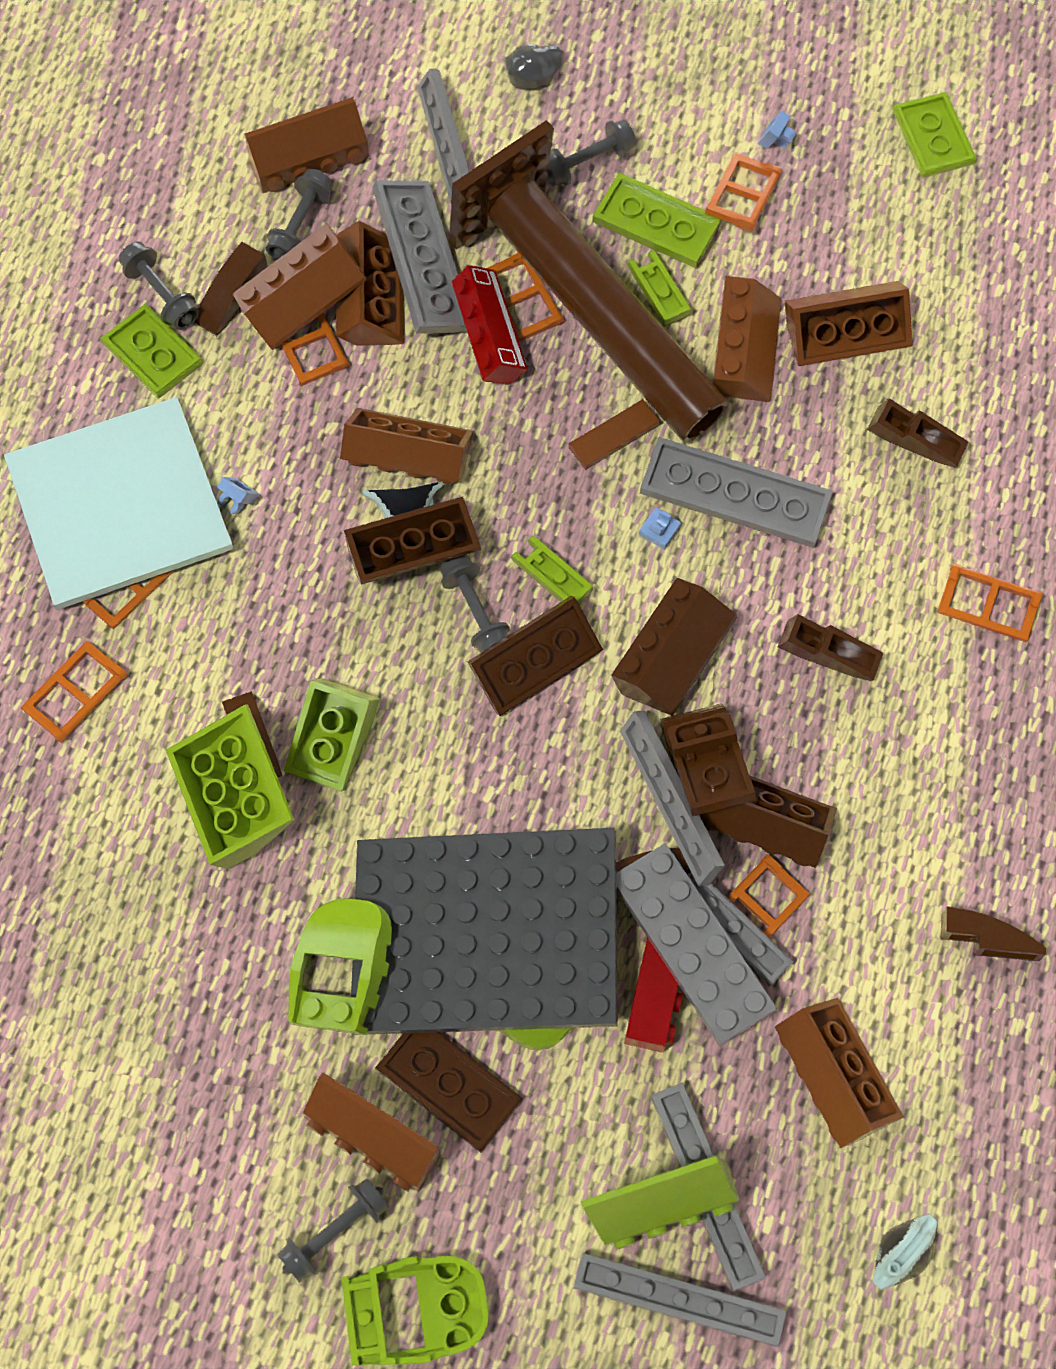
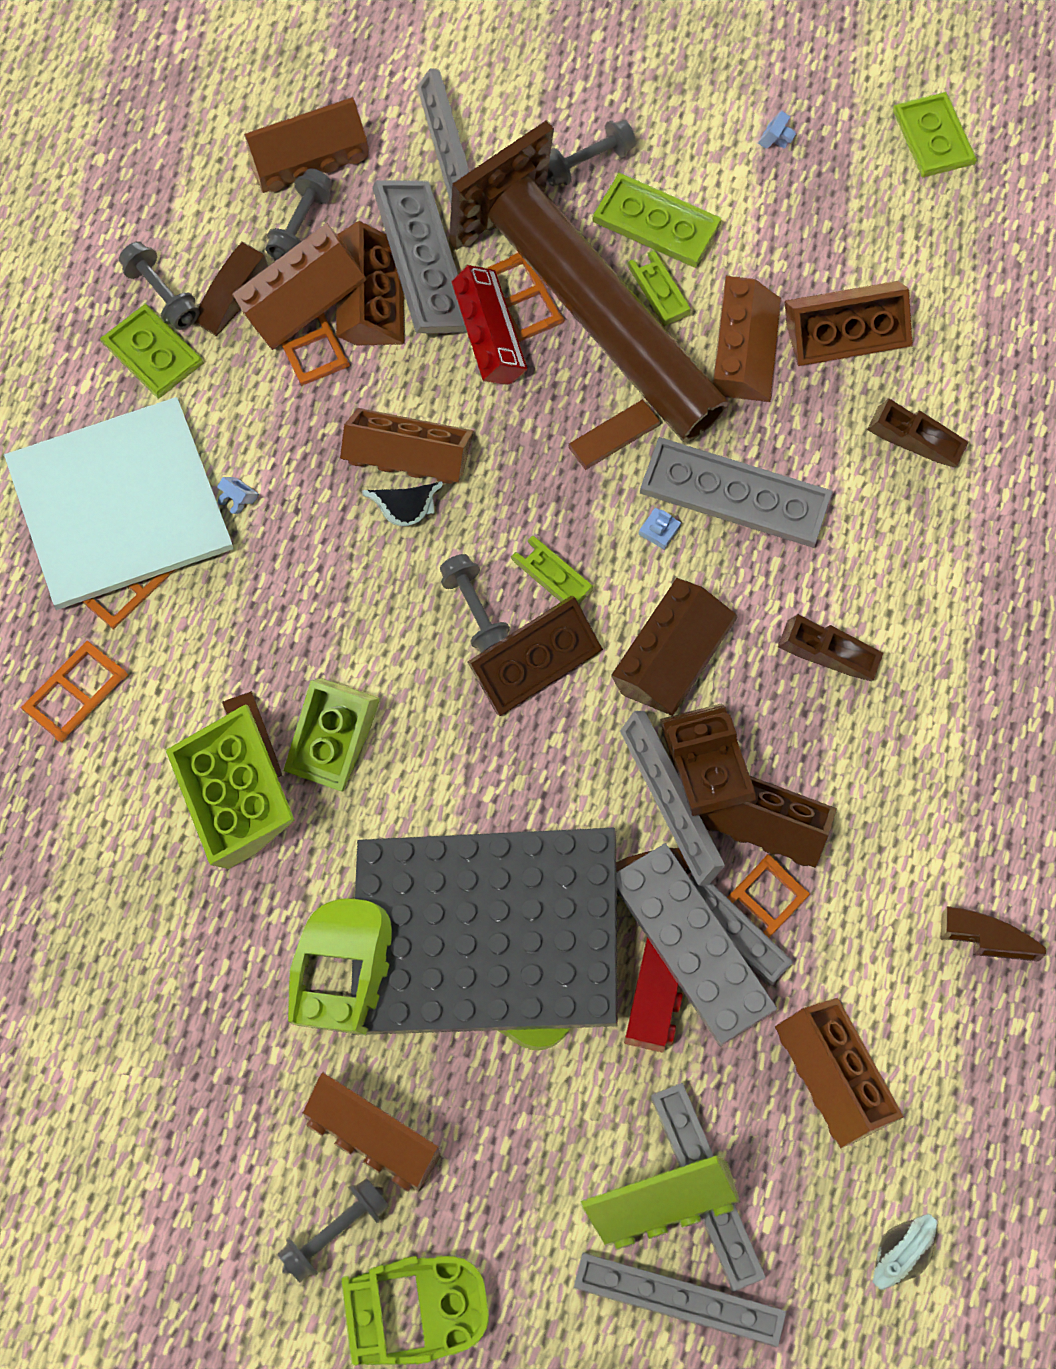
(411, 540): reddish brown slope -> none
(450, 1086): reddish brown tile -> none
(533, 65): dark grey hair -> none
(742, 221): orange window -> none
(957, 570): orange window -> none

